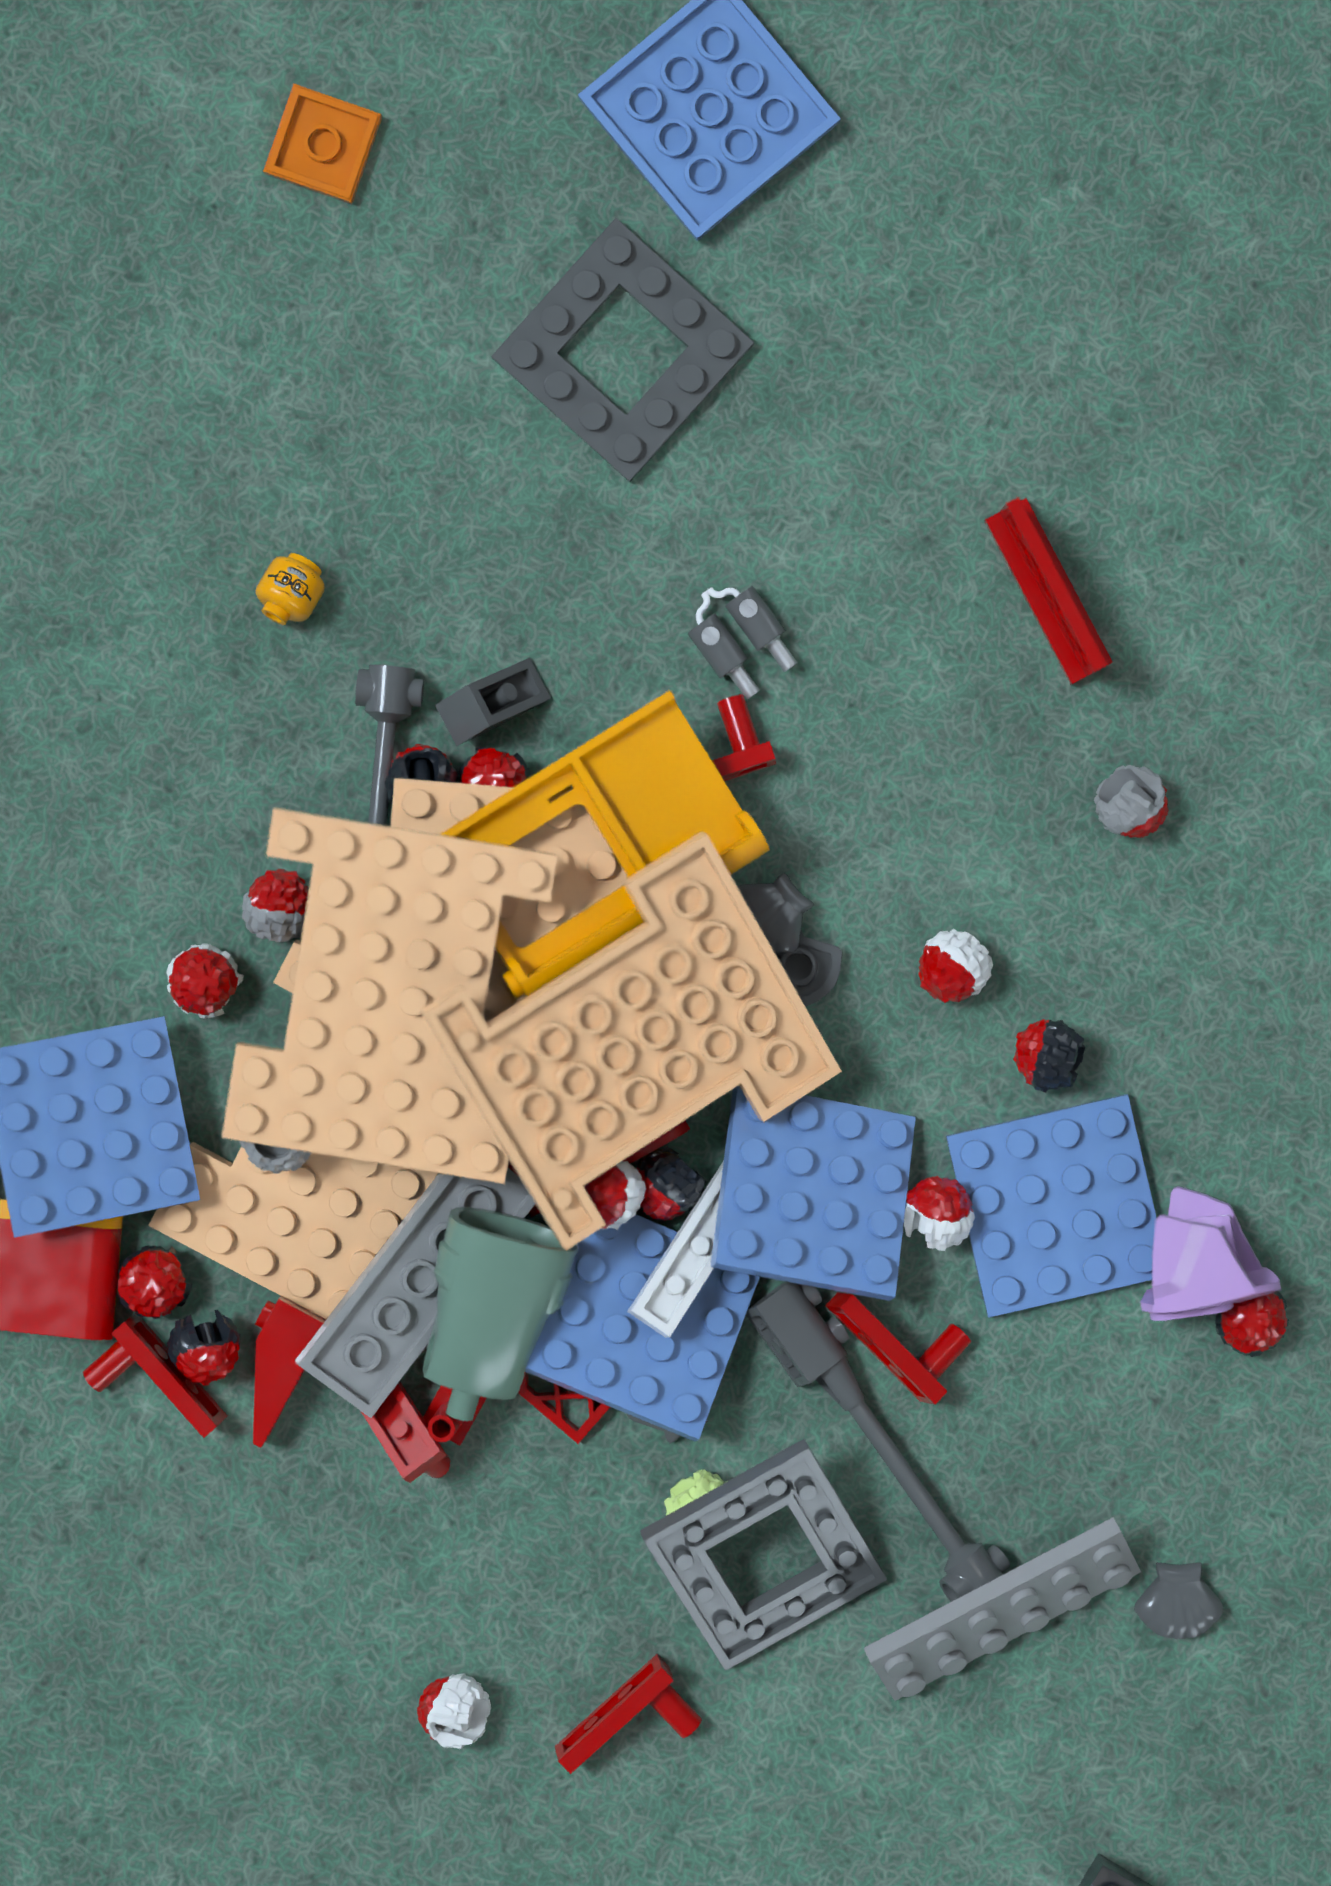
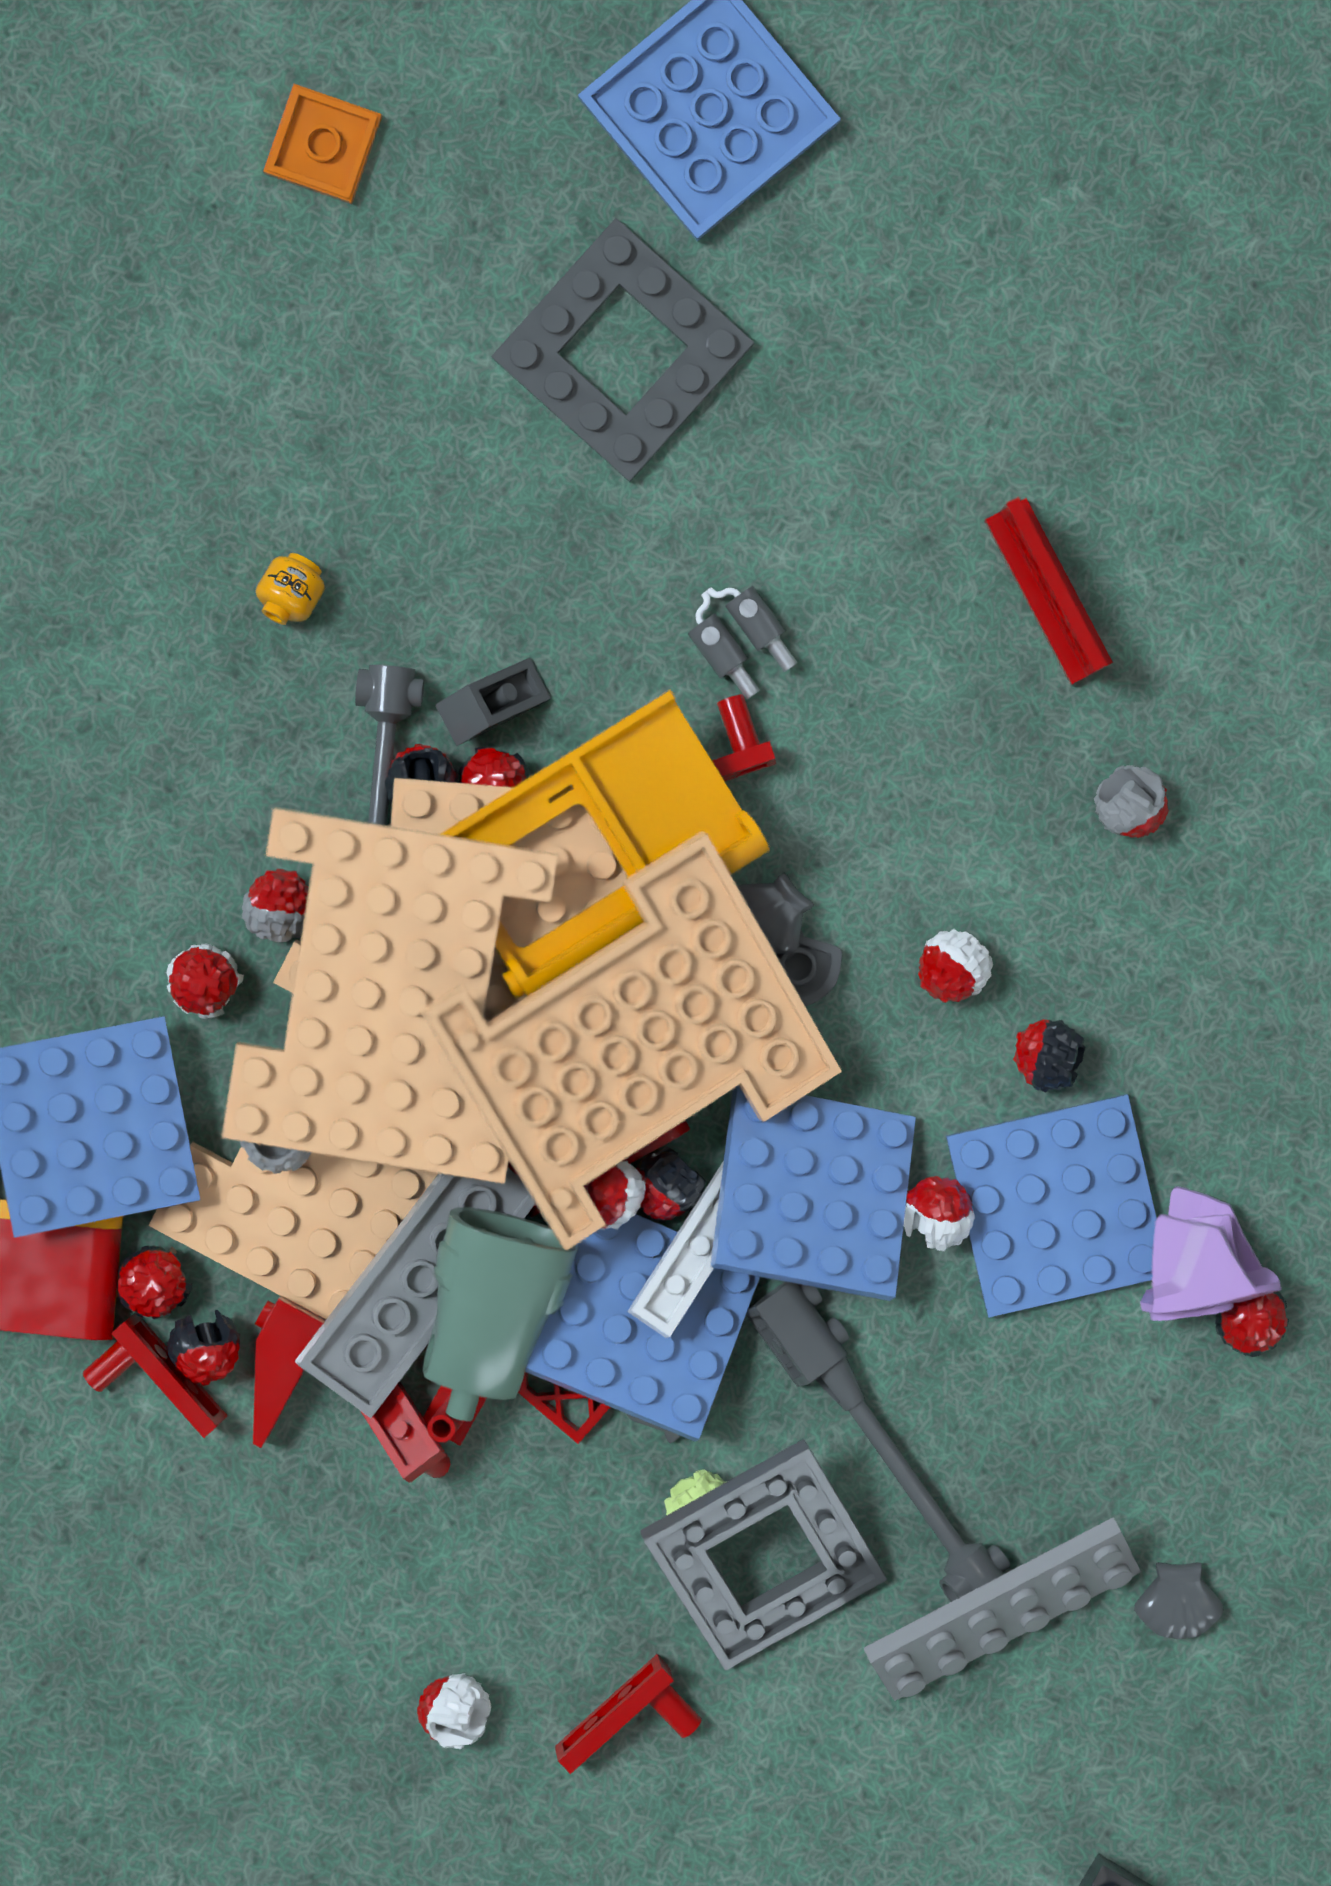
(916, 1375): red piece -> none

